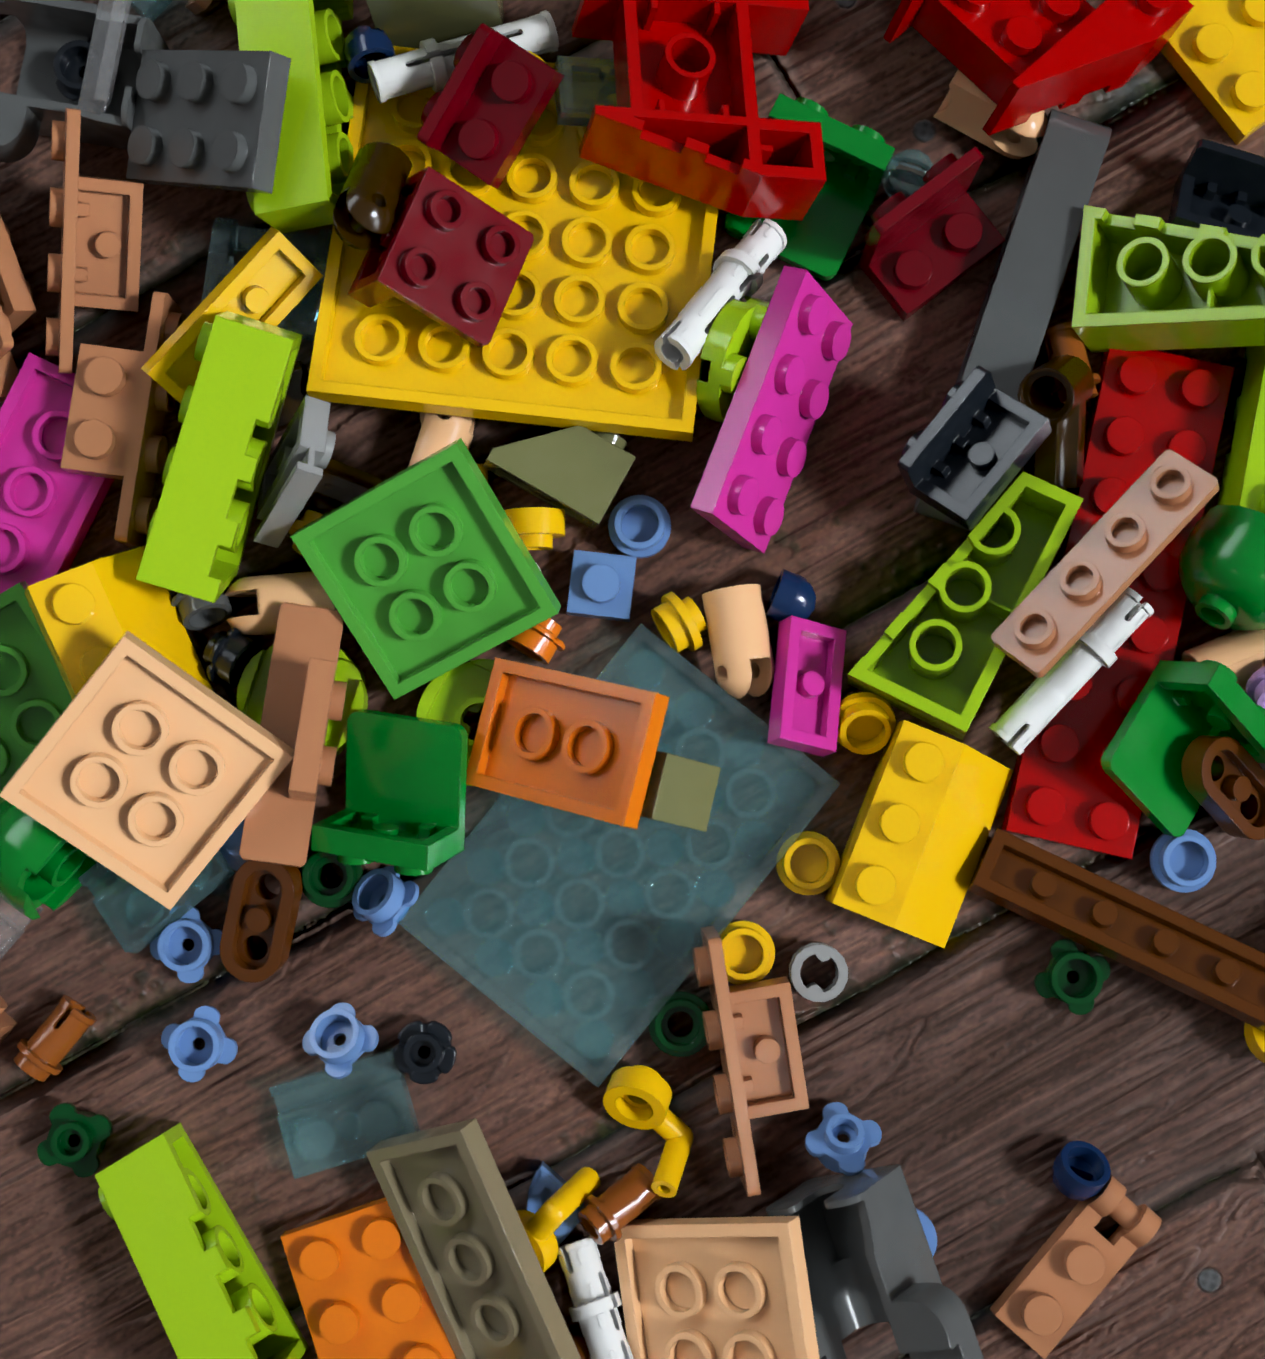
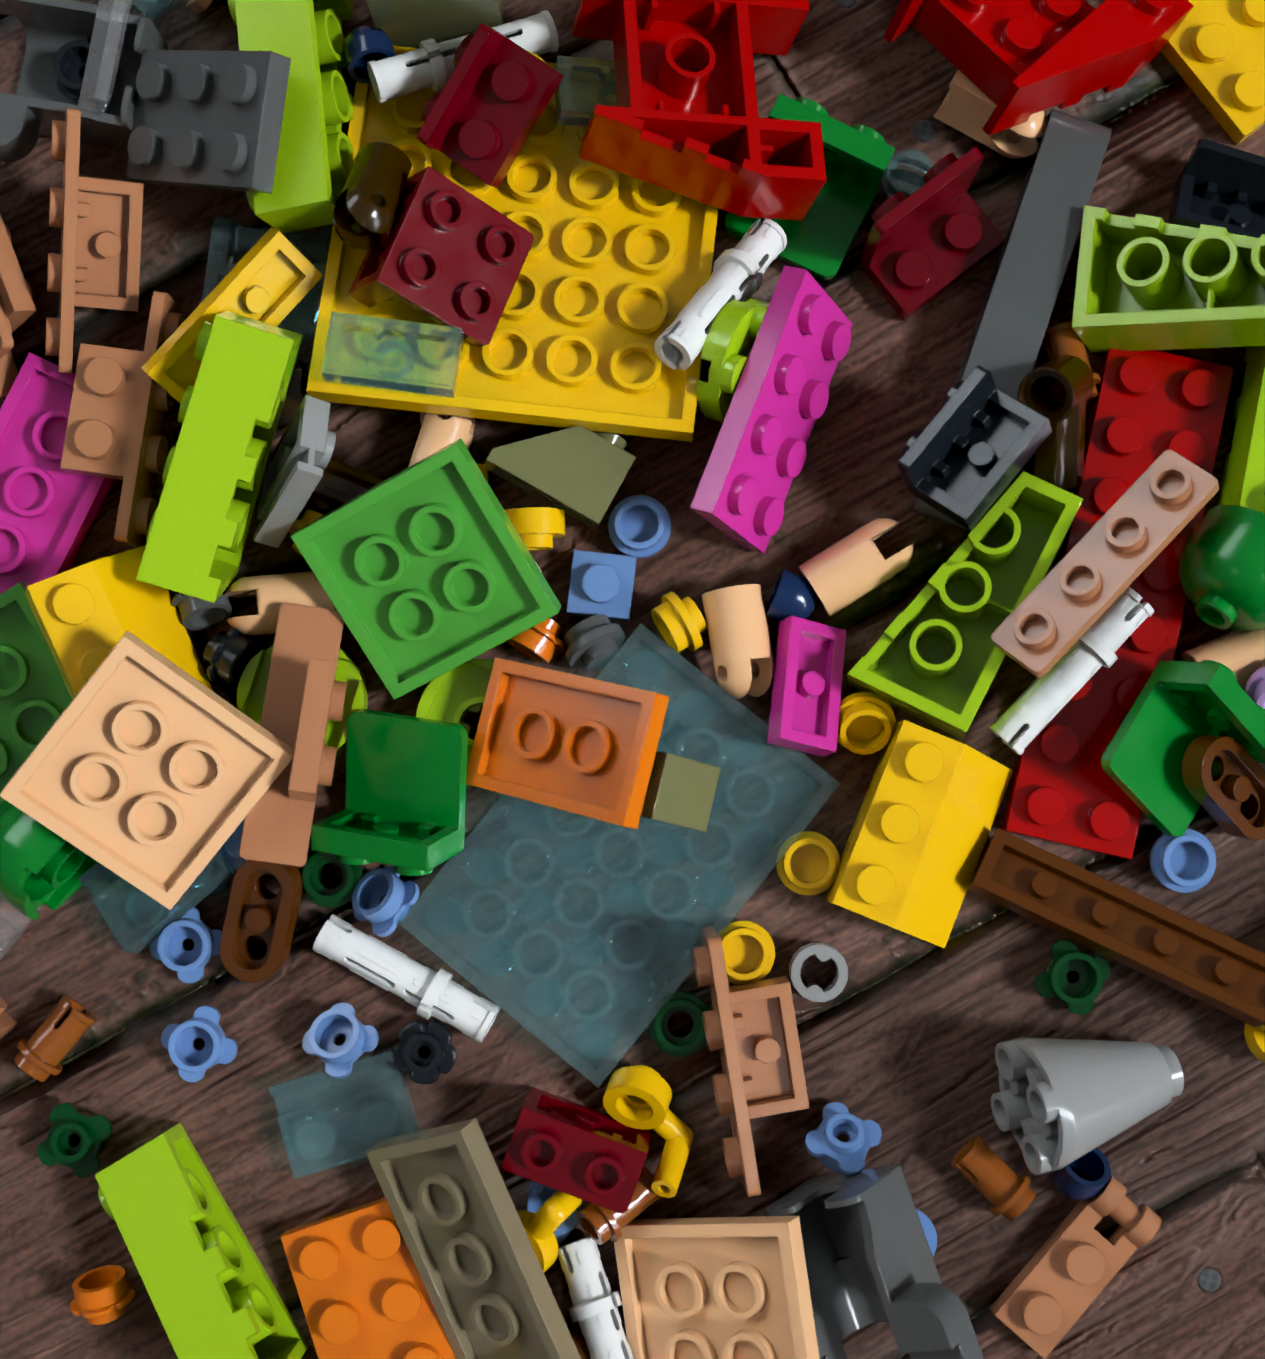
(102, 1294): none -> orange plate
(392, 354): none -> clear light blue plate
(417, 984): none -> white pin
(577, 1150): none -> dark red bracket
(593, 642): none -> dark grey plate
(853, 566): none -> light nougat piece
(994, 1179): none -> dark orange pin
(1078, 1093): none -> light grey cone

